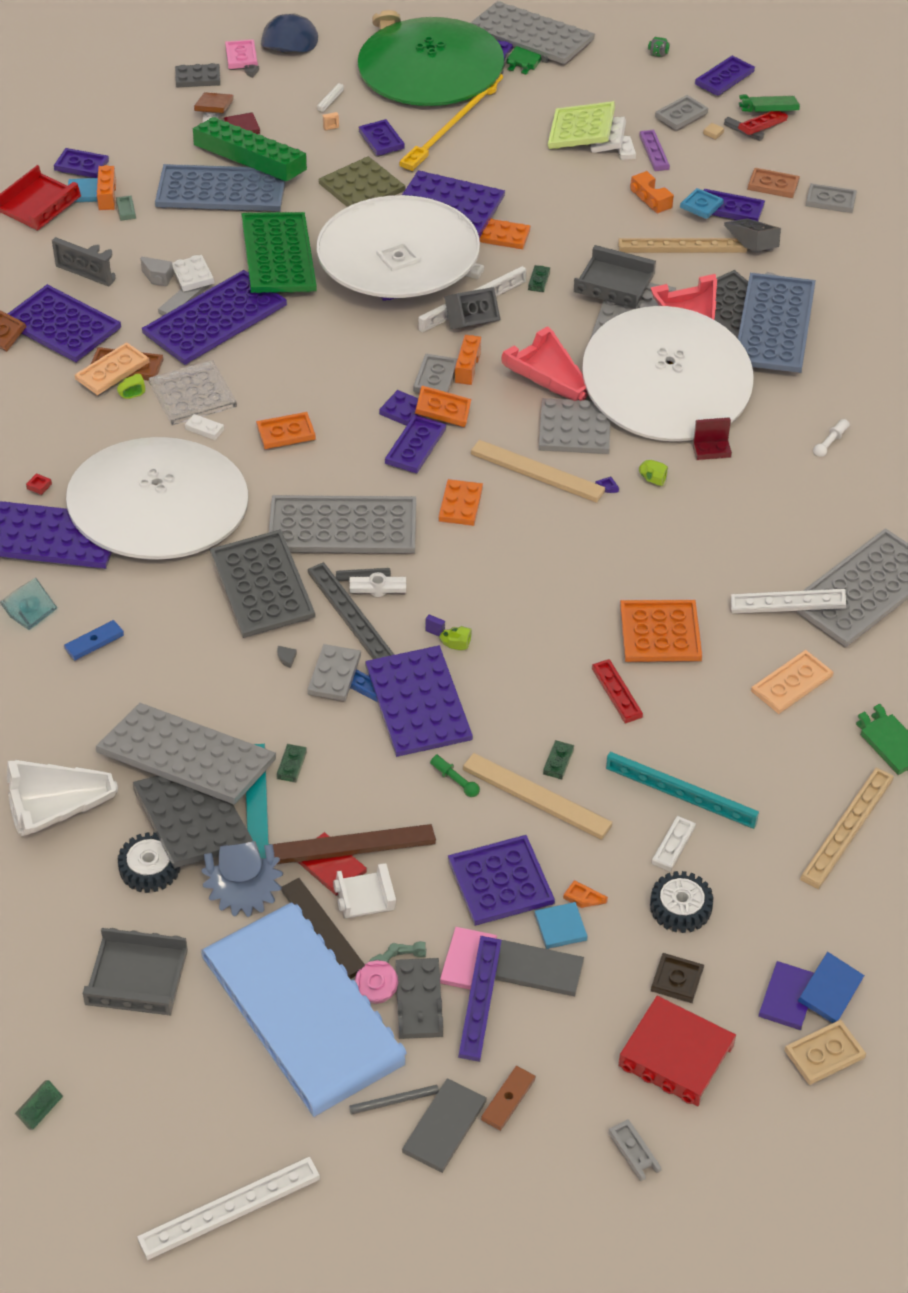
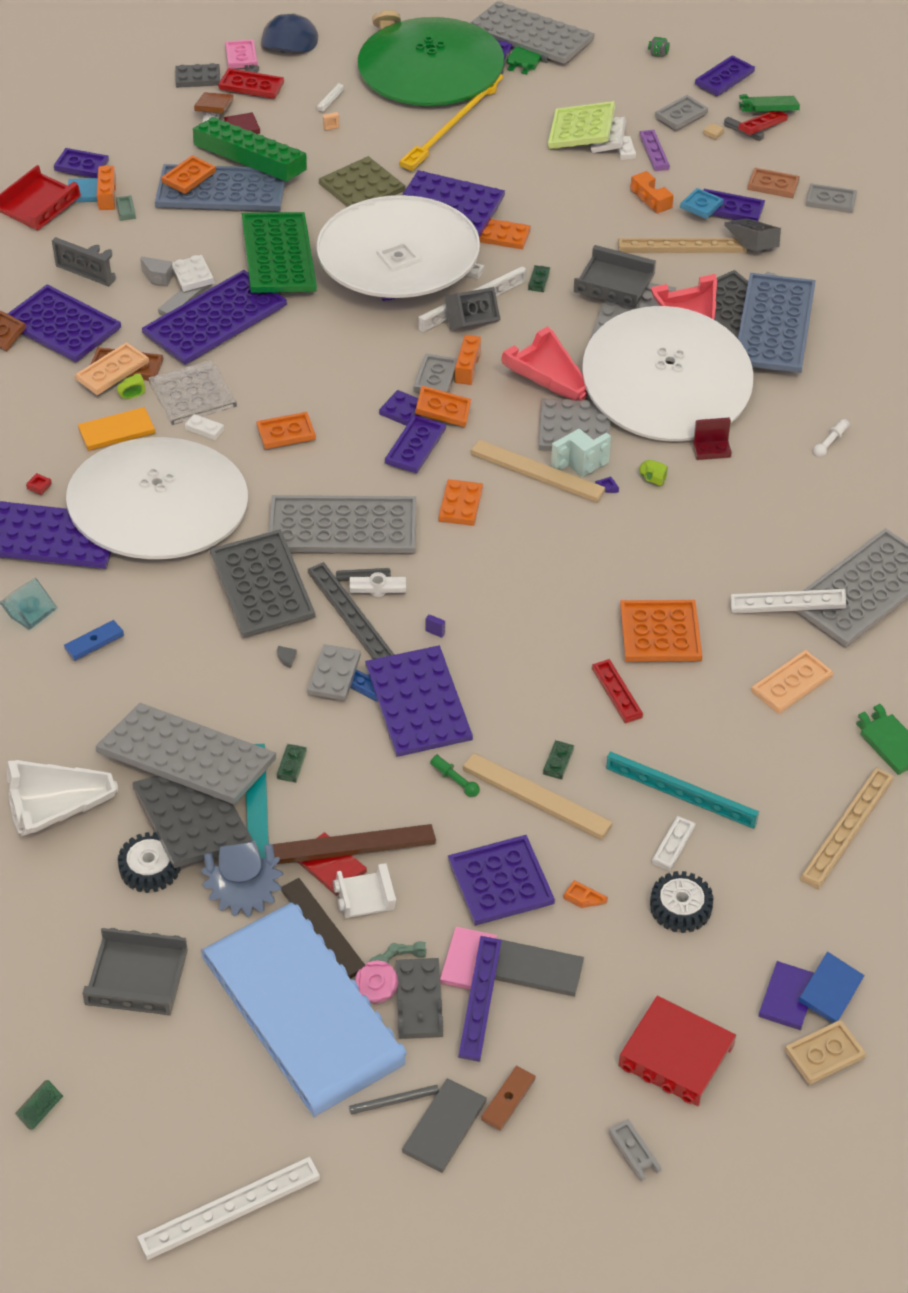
(116, 428): none -> light orange tile
(188, 174): none -> orange plate
(251, 83): none -> red plate
(381, 137): dark purple plate -> none
(456, 637): lime rock -> none
(561, 925): dark azure tile -> none
(581, 452): none -> light aqua bracket
(677, 978): dark brown tile -> none

